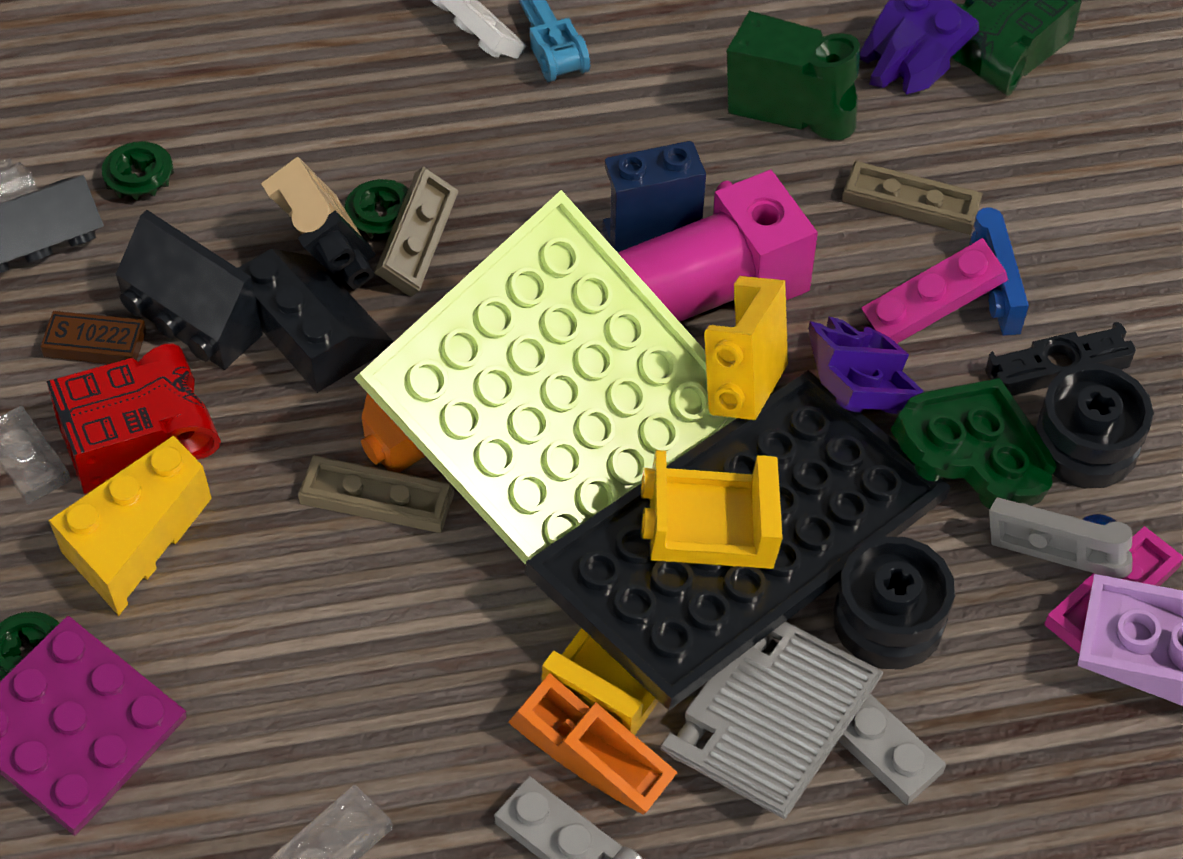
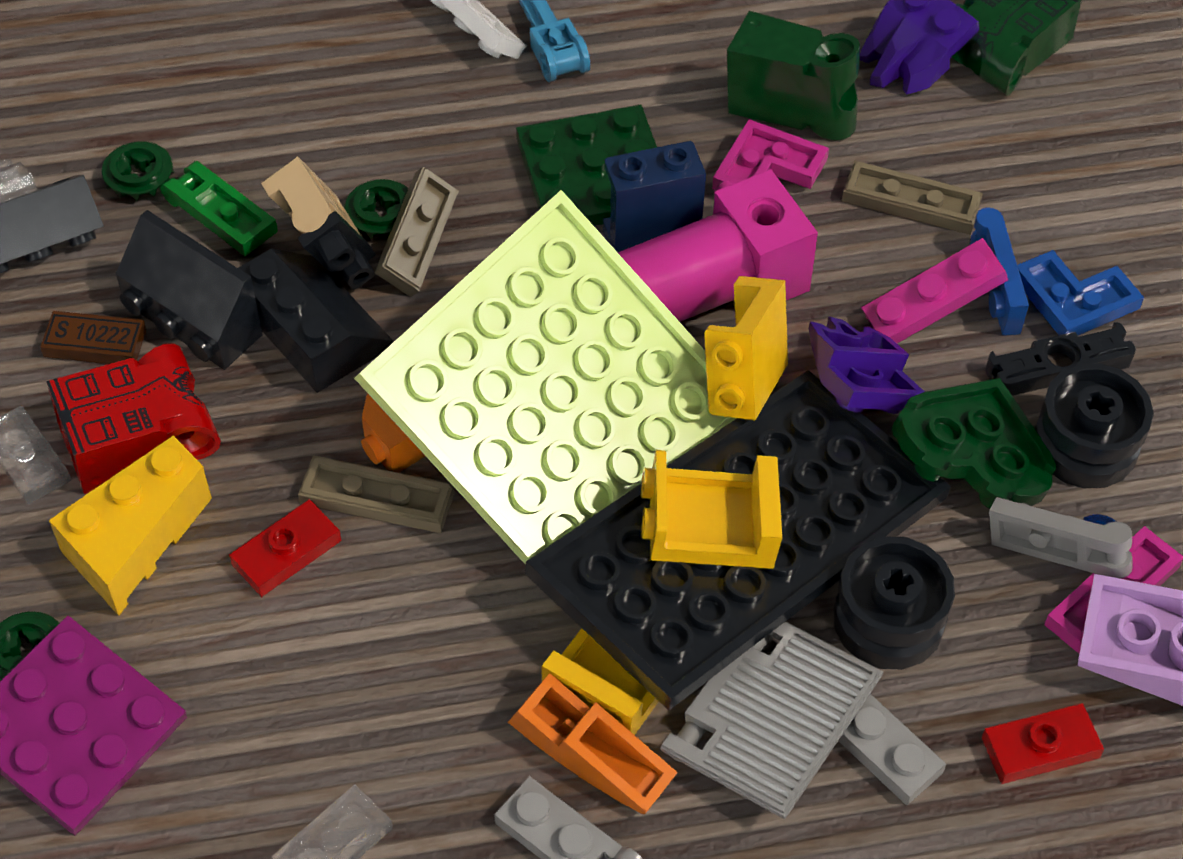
(220, 208): none -> green plate
(285, 547): none -> red plate
(573, 152): none -> dark green plate
(768, 148): none -> dark pink plate
(1042, 743): none -> red plate
(1077, 304): none -> blue plate

